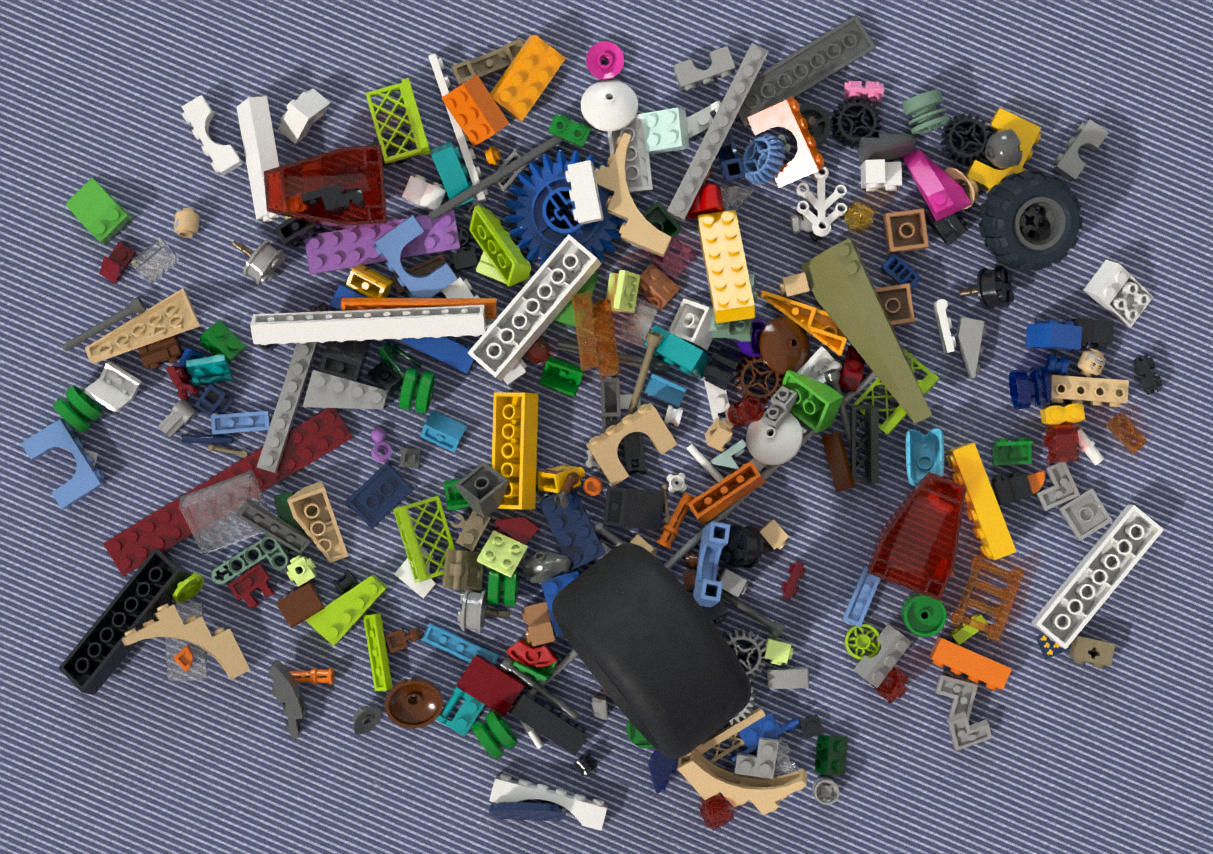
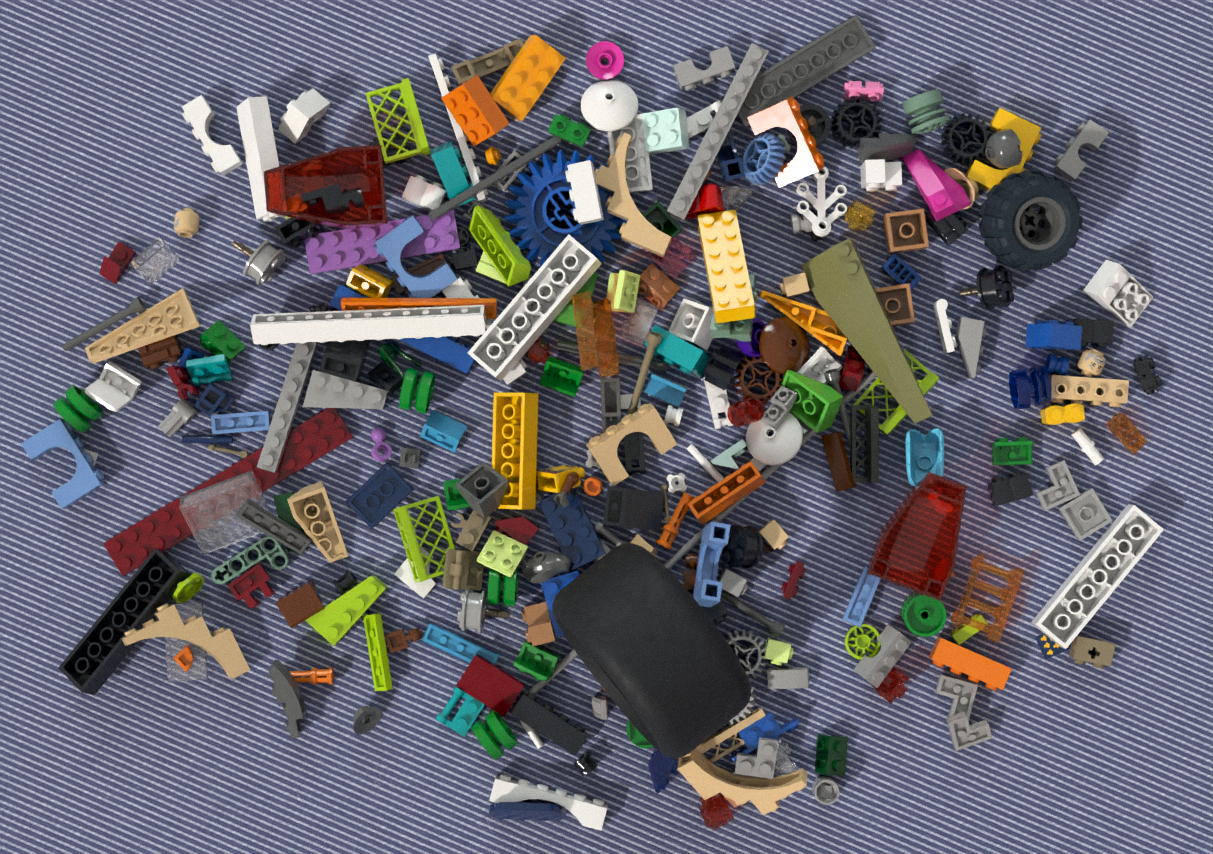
(98, 211): bright green slope -> none
(308, 570): yellowish green brick -> none
(416, 710): reddish brown dish -> none
(507, 666): dark grey piece -> none
(532, 655): red tile -> none
(719, 434): tan brick -> none
(811, 726): black plate -> none
(980, 501): yellow brick -> none
(1036, 480): orange tile -> none
(1061, 443): clear red brick -> none

